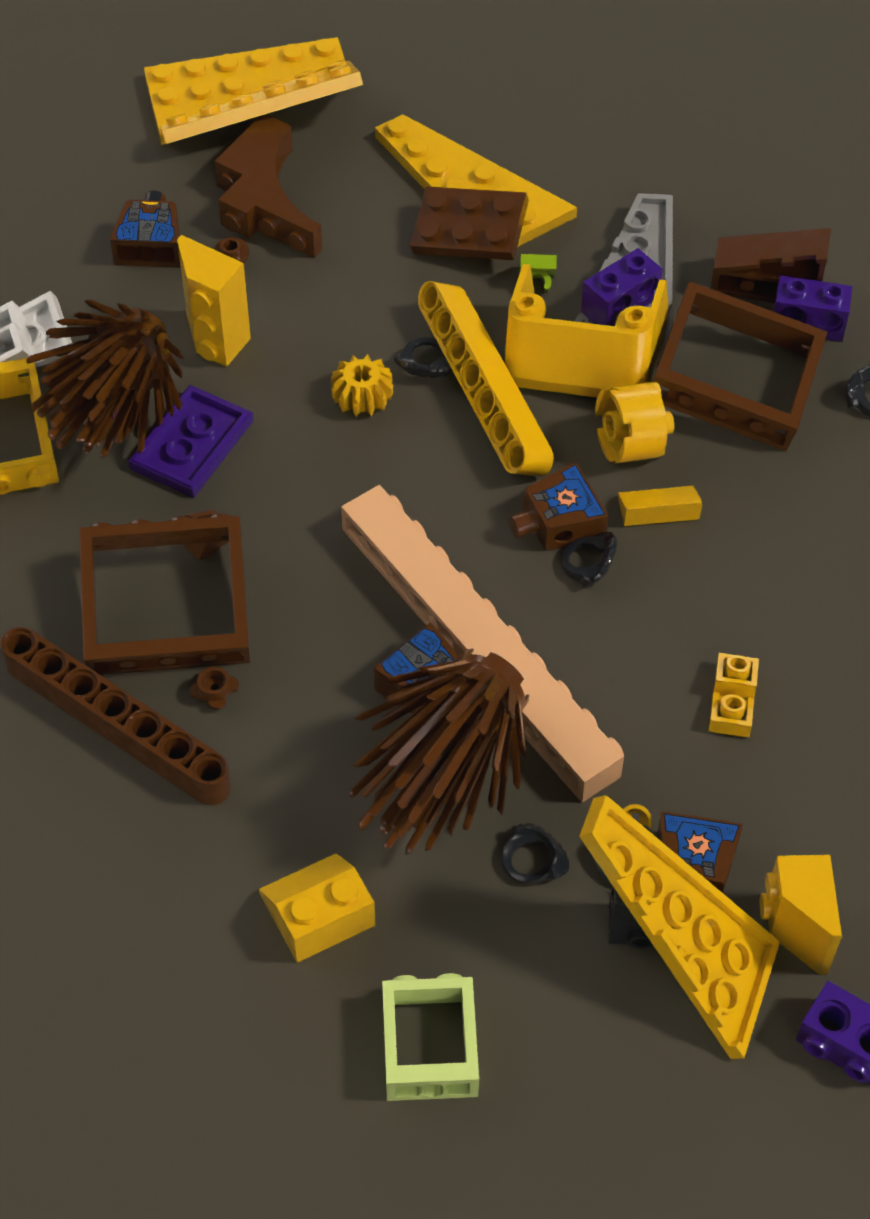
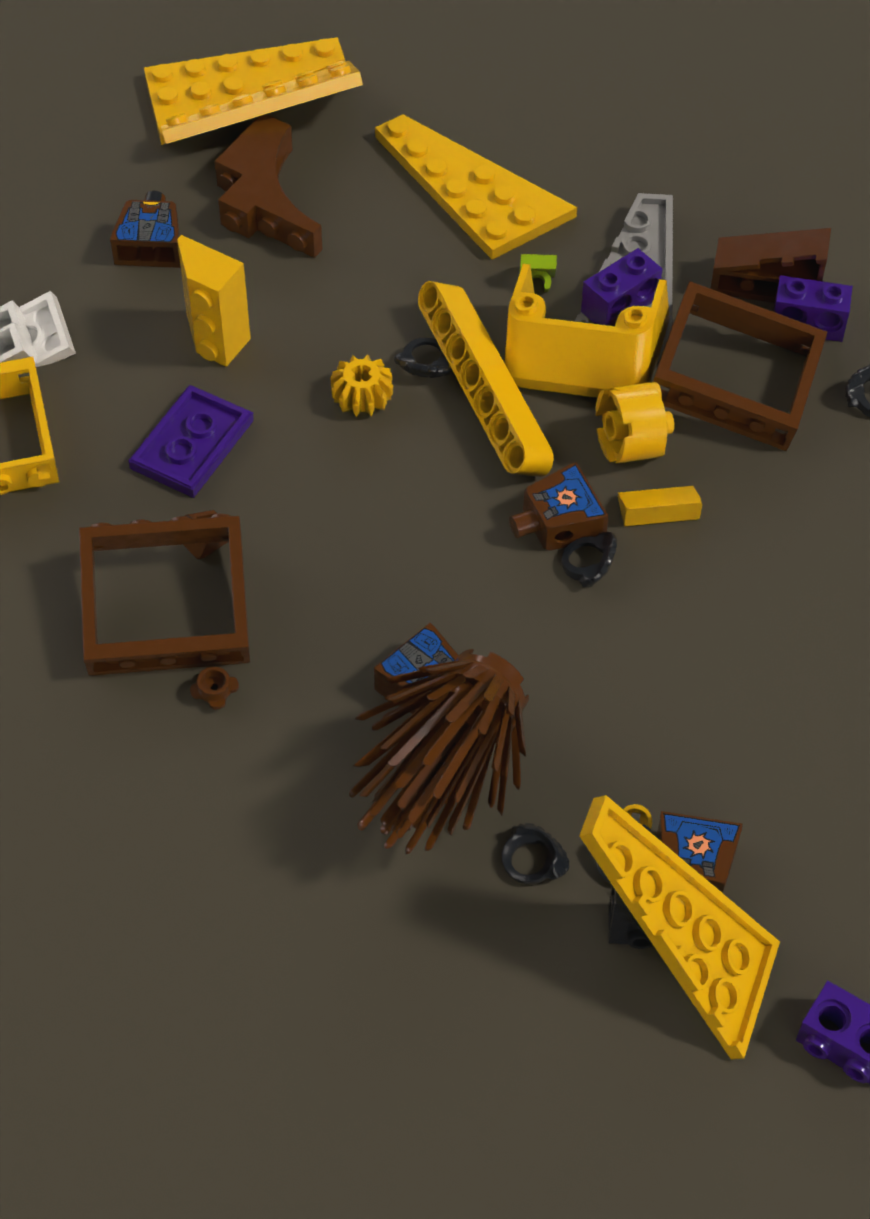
(107, 376): reddish brown plant -> none
(124, 729): reddish brown beam -> none
(234, 248): reddish brown plate -> none
(319, 906): yellow slope -> none
(430, 1080): yellowish green window -> none
(446, 598): light nougat brick -> none
(469, 223): reddish brown plate -> none
(734, 695): yellow slope -> none
(803, 908): yellow slope -> none

